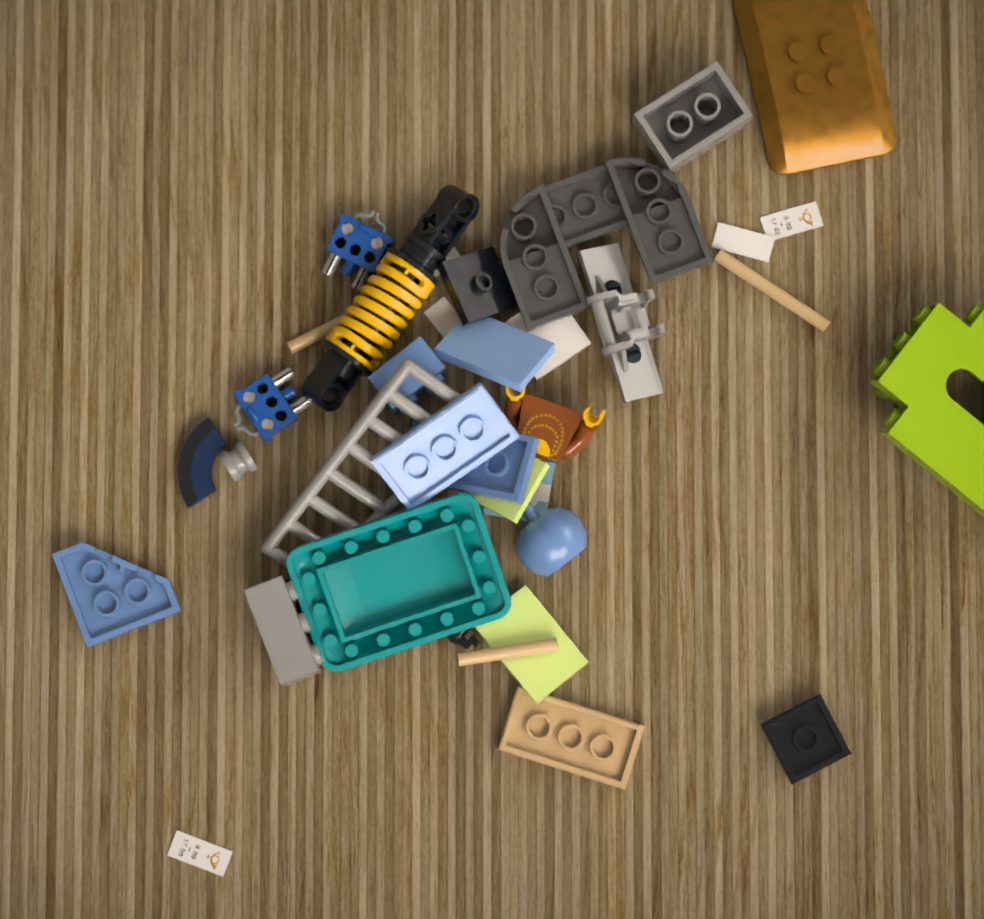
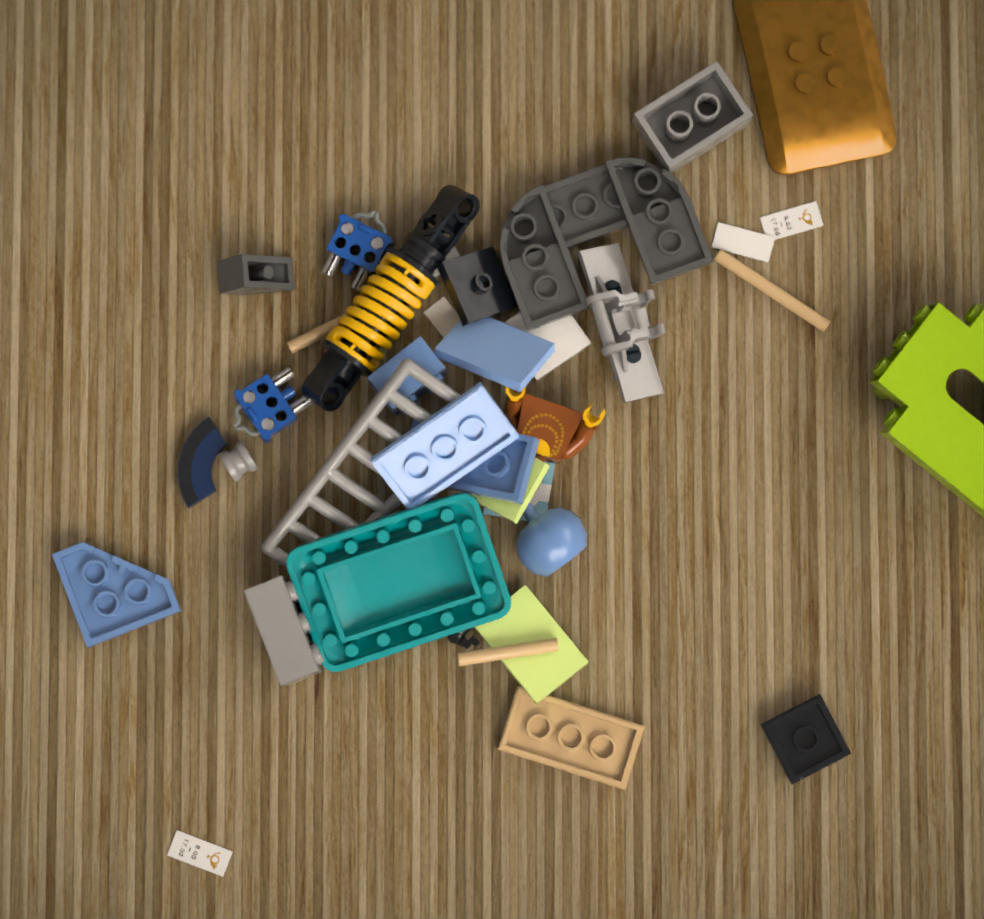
(255, 274): none -> dark grey slope

